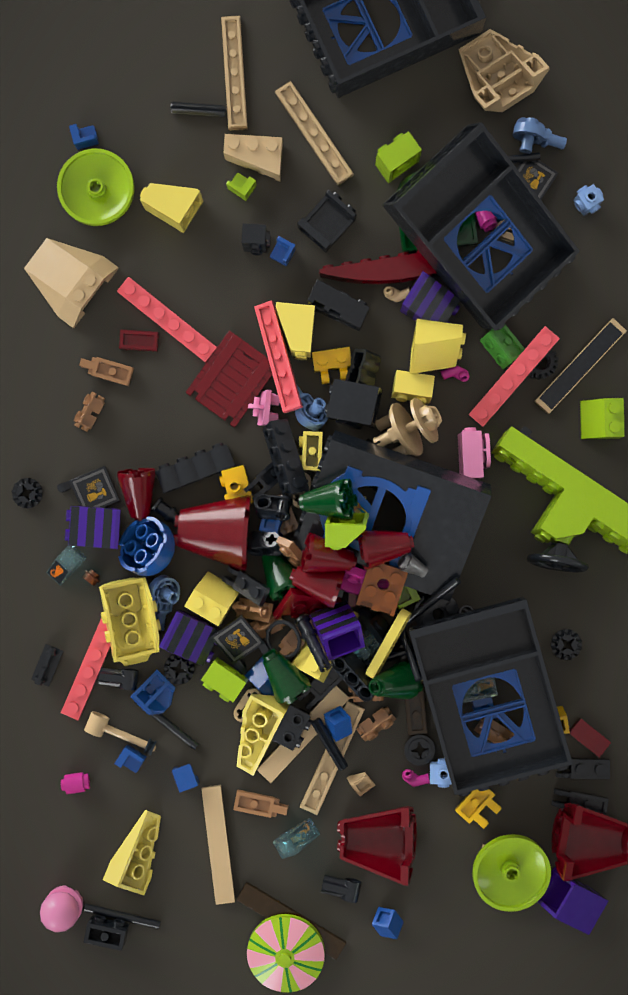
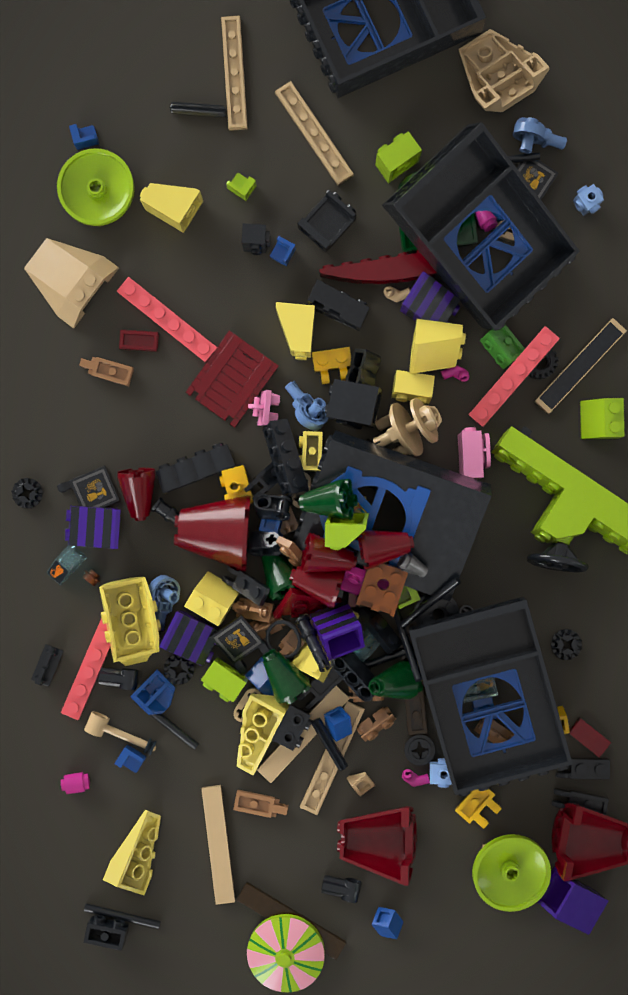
(61, 909): bright pink tile -> none
(90, 404): medium nougat hinge -> none
(147, 547): blue cylinder -> none
(185, 777): blue panel -> none
(256, 153): tan wedge -> none
(278, 357): coral plate -> none
(296, 838): clear light blue slope -> none
(388, 643): light yellow beam -> none

